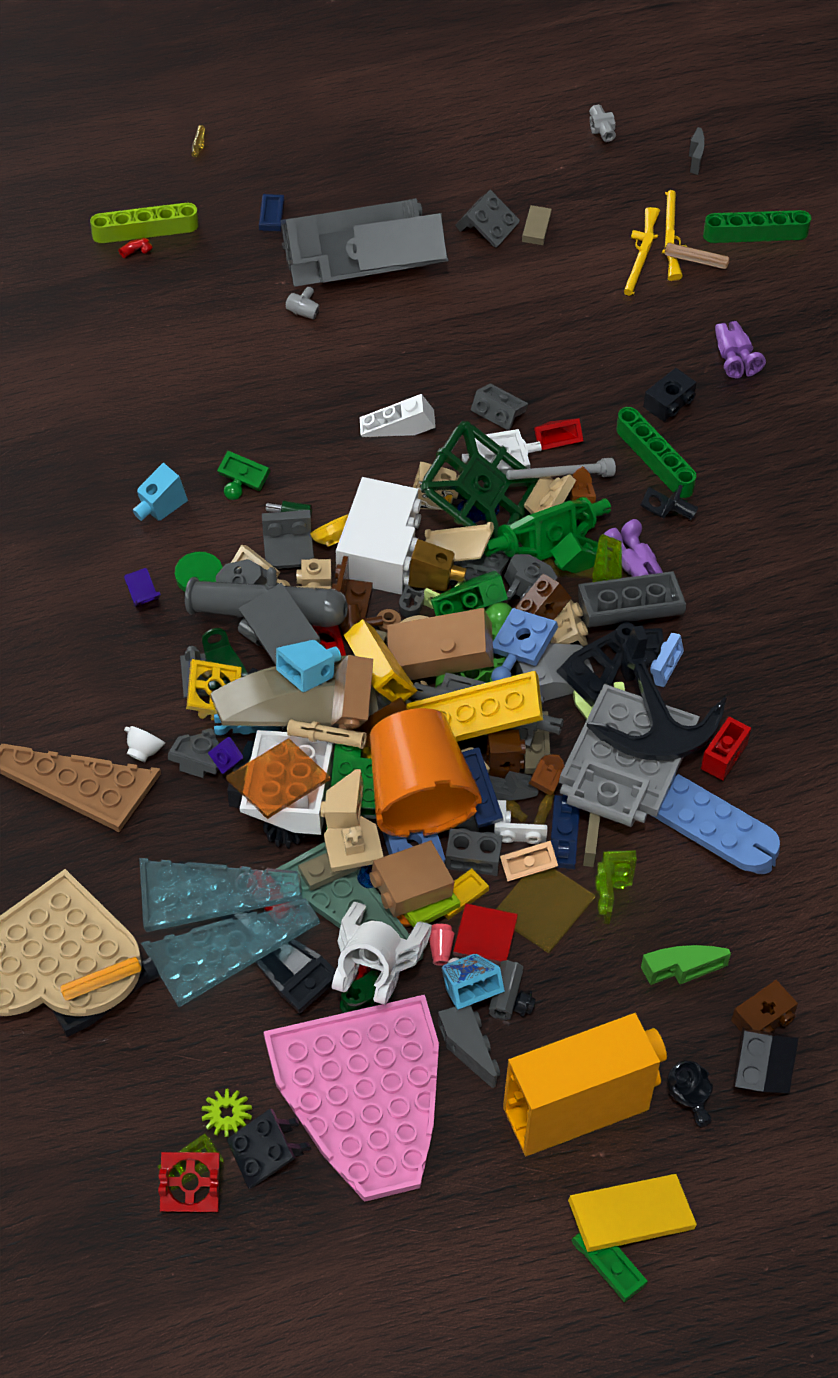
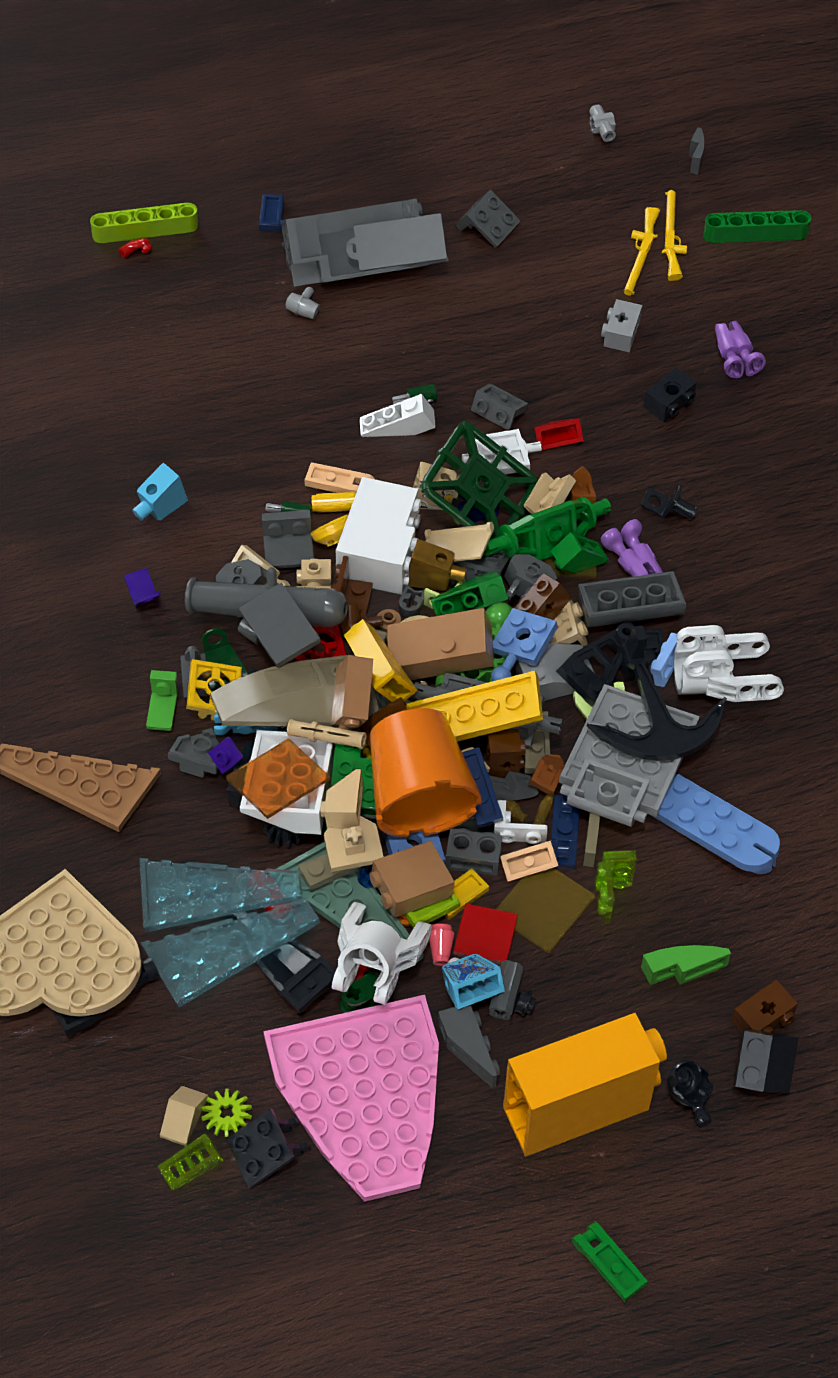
(100, 978): light orange axle -> none
(142, 743): white piece -> none
(163, 700): none -> bright green bracket
(167, 1200): red piece -> none
(182, 1115): none -> tan slope
(198, 141): clear yellow piece -> none
(199, 565): green tile -> none
(241, 472): green plate -> none
(307, 663): medium azure torso -> none
(332, 502): none -> yellow piece
(333, 478): none -> light nougat plate
(428, 391): none -> dark green piece
(536, 225): dark tan tile -> none
(600, 571): clear neon green slope -> none
(605, 467): light grey piece -> none
(622, 325): none -> light grey brick
(632, 1212): yellow tile -> none
(655, 451): green beam -> none
(696, 255): medium nougat axle -> none
(707, 665): none -> white piece
(725, 748): red brick -> none

